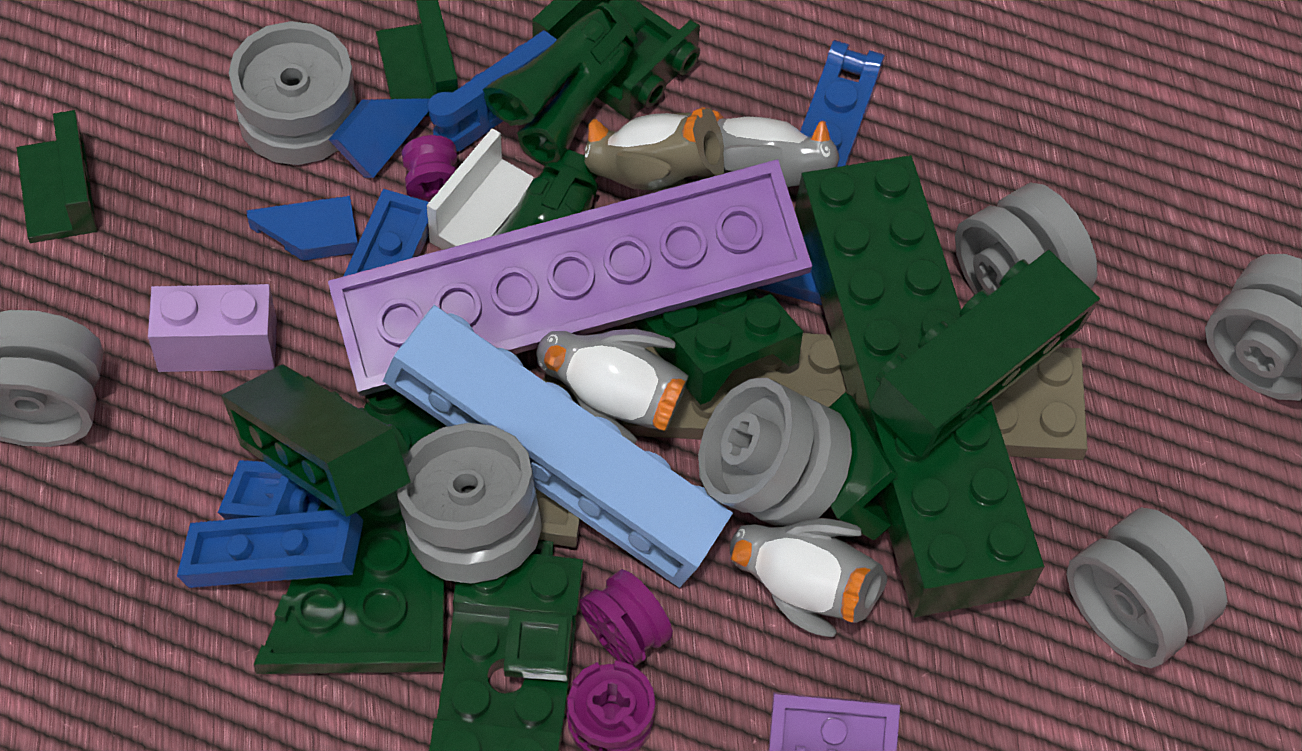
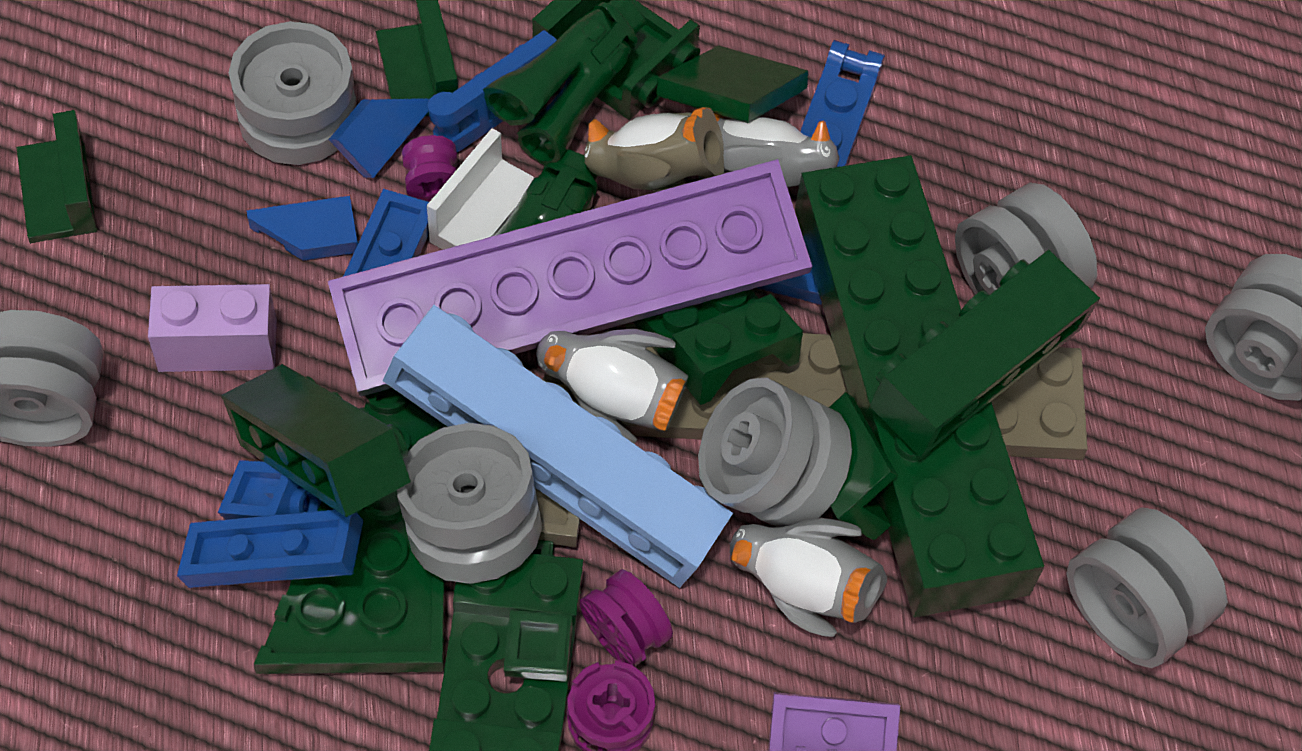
(732, 83): none -> dark green tile

